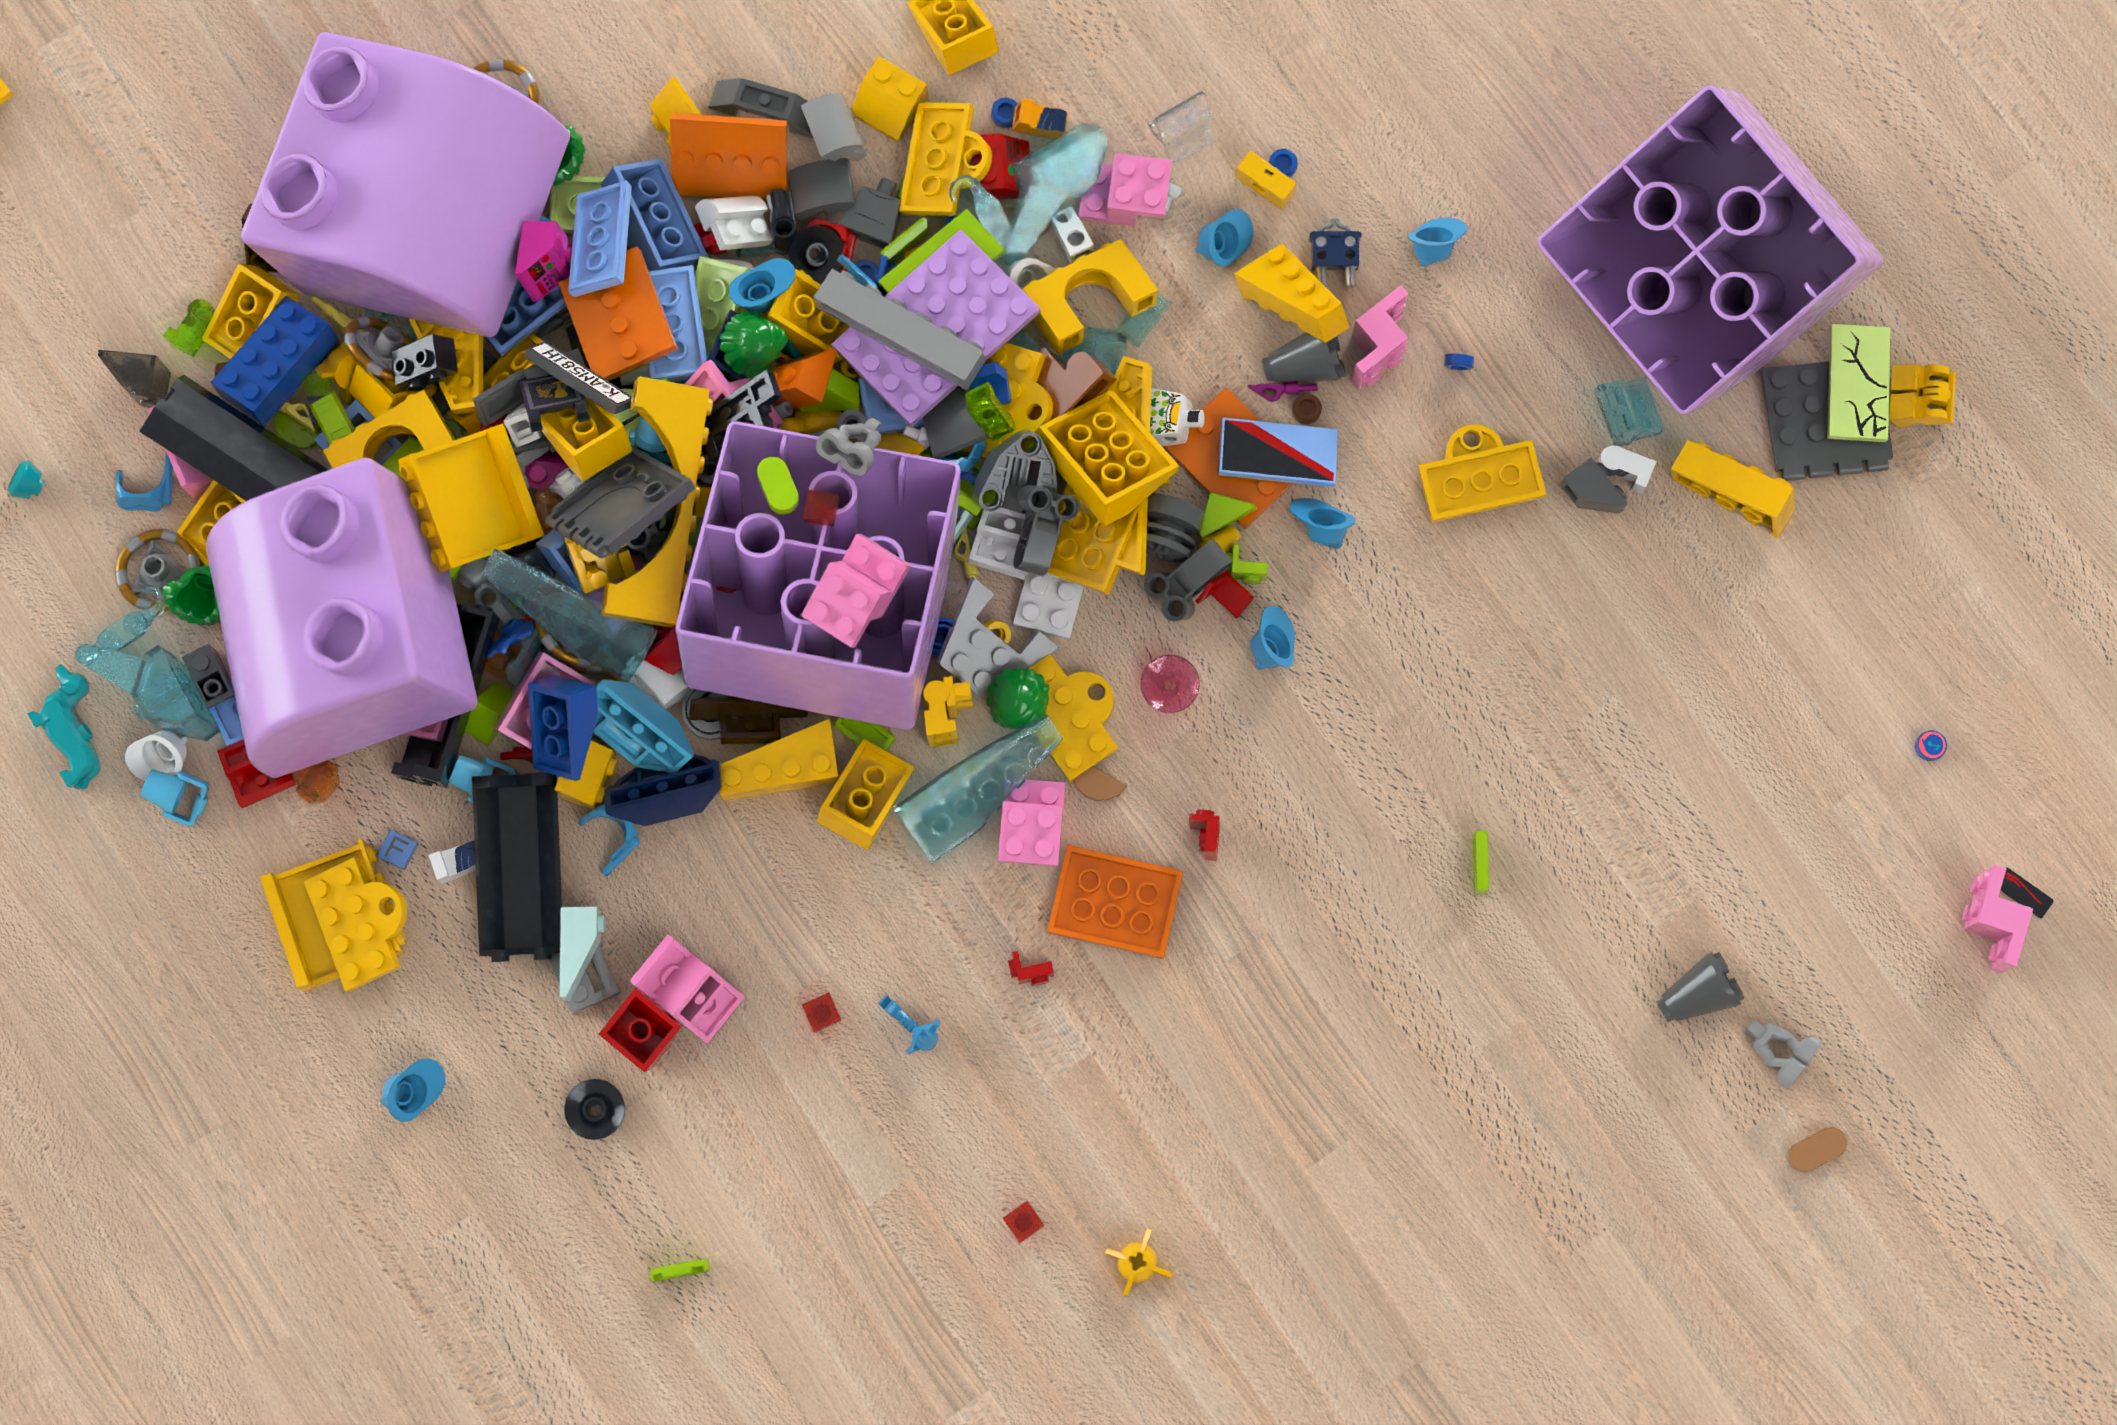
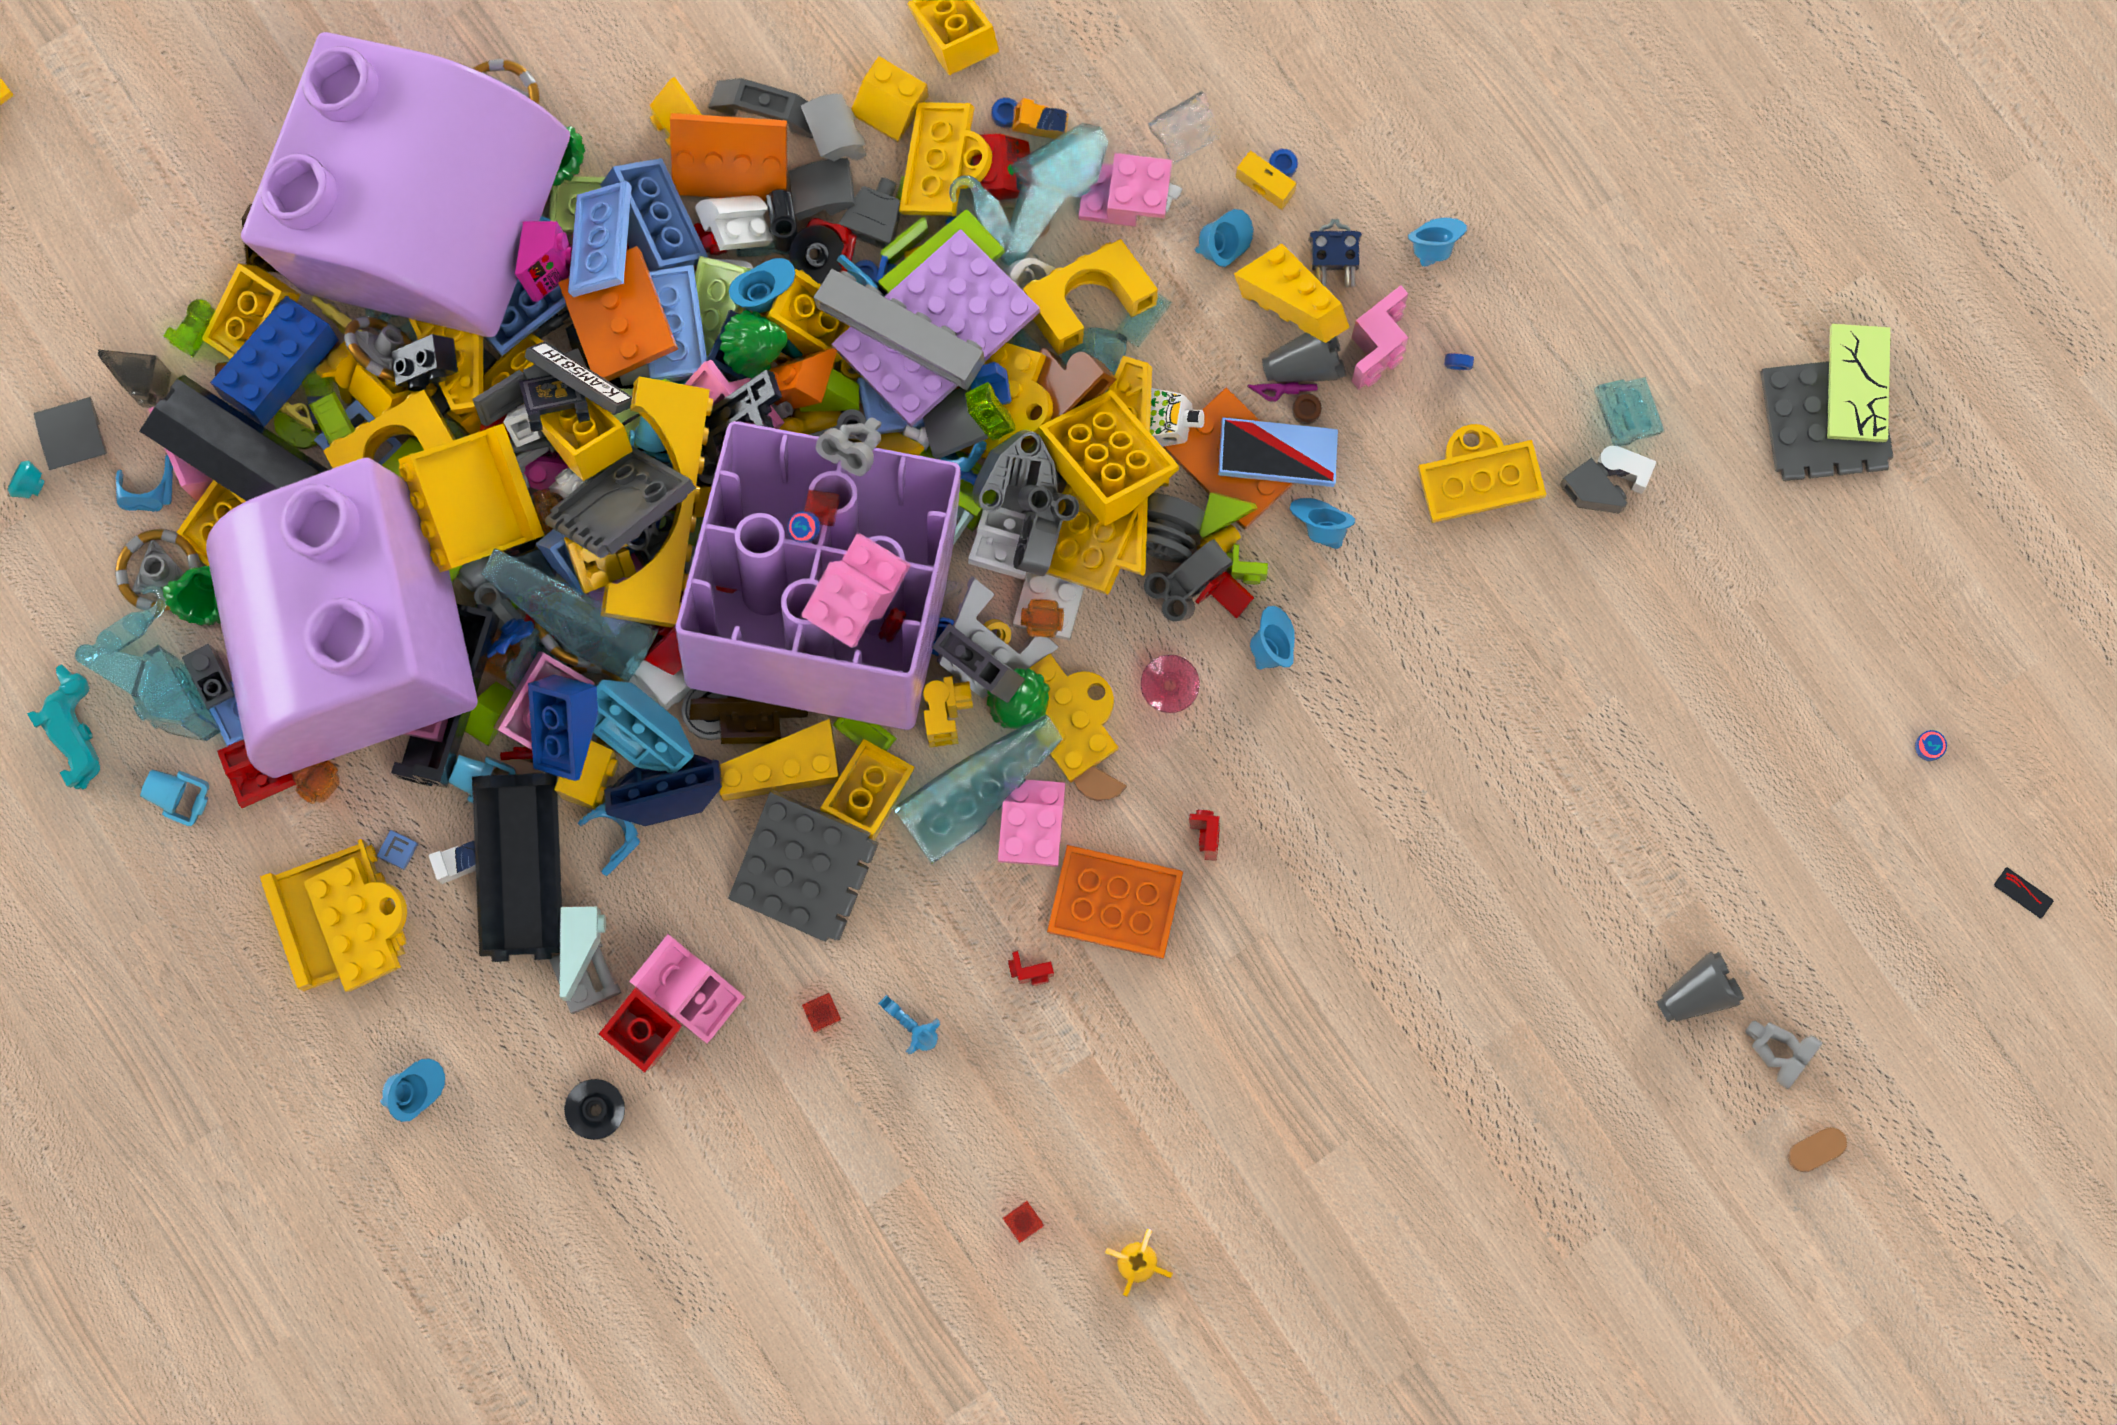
(70, 433): none -> dark grey slope
(159, 752): white piece -> none
(679, 1270): lime tile -> none
(777, 485): lime tile -> none
(803, 526): none -> blue tile
(803, 867): none -> dark grey hinge
(892, 625): none -> red axle
(970, 570): light yellow hand -> none
(978, 663): none -> dark grey slope
(1042, 618): none -> clear orange head
(1072, 234): white leg -> none
(1480, 862): lime tile -> none
(1709, 249): lavender piece -> none
(1735, 486): yellow wedge -> none
(1922, 395): yellow hips -> none
(1997, 919): bright pink bracket -> none

